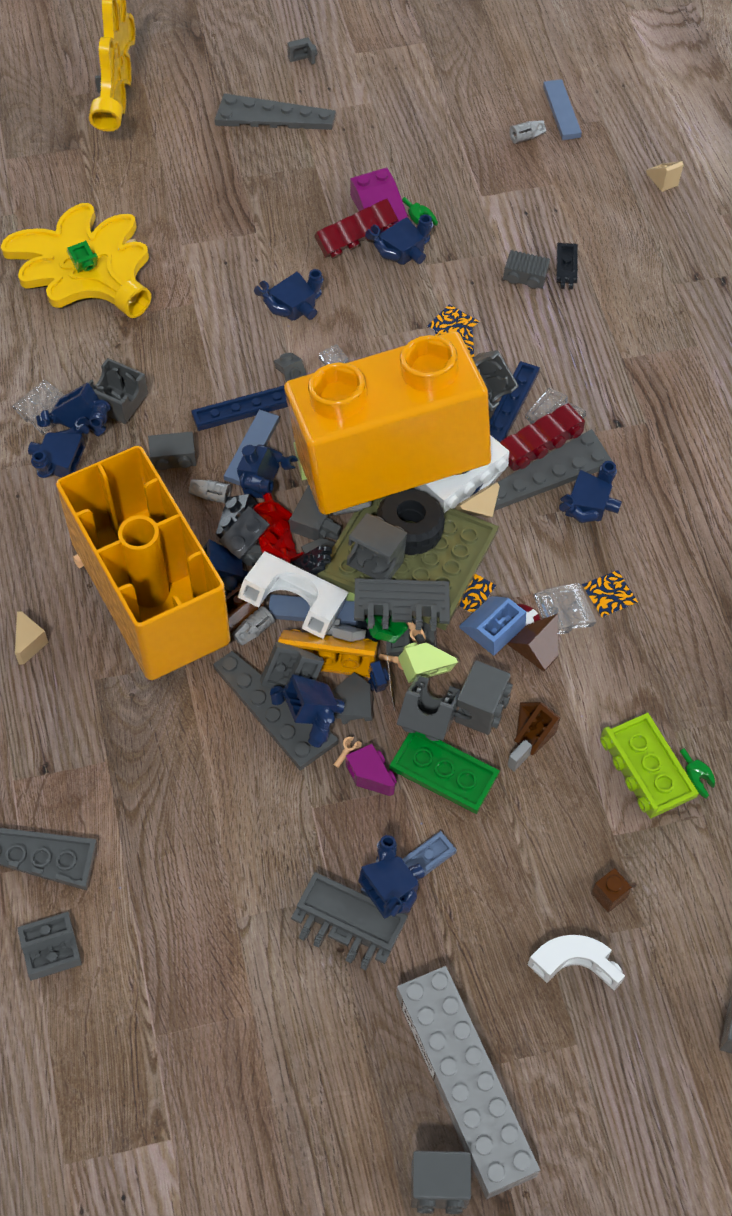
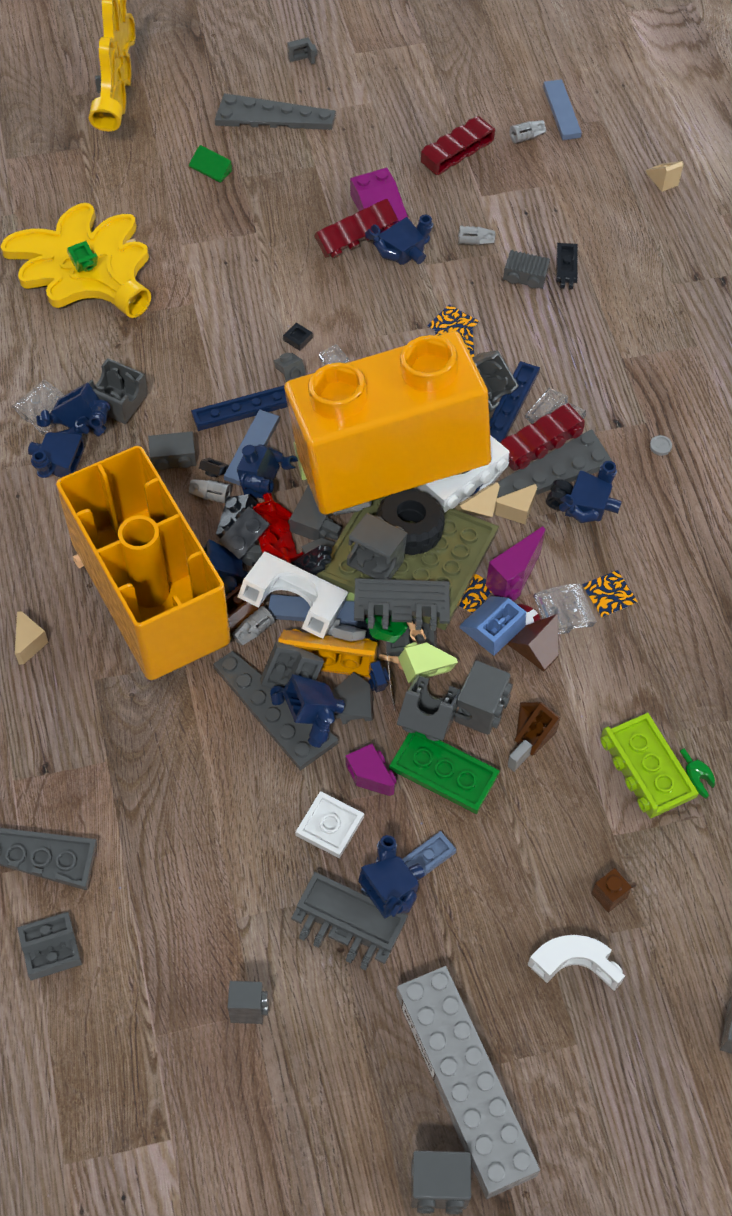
(211, 164): none -> green slope
(213, 467): none -> black plate
(247, 1002): none -> dark grey brick
(293, 295): dark blue torso -> none
(297, 336): none -> black plate
(329, 824): none -> white plate
(347, 749): light nougat hand -> none
(417, 210): green hand -> none
(456, 146): none -> dark red brick
(482, 235): none -> light grey hinge
(512, 568): none -> magenta slope
(517, 504): none -> tan slope
(558, 490): none -> black wheel
(660, 445): none -> light grey piece

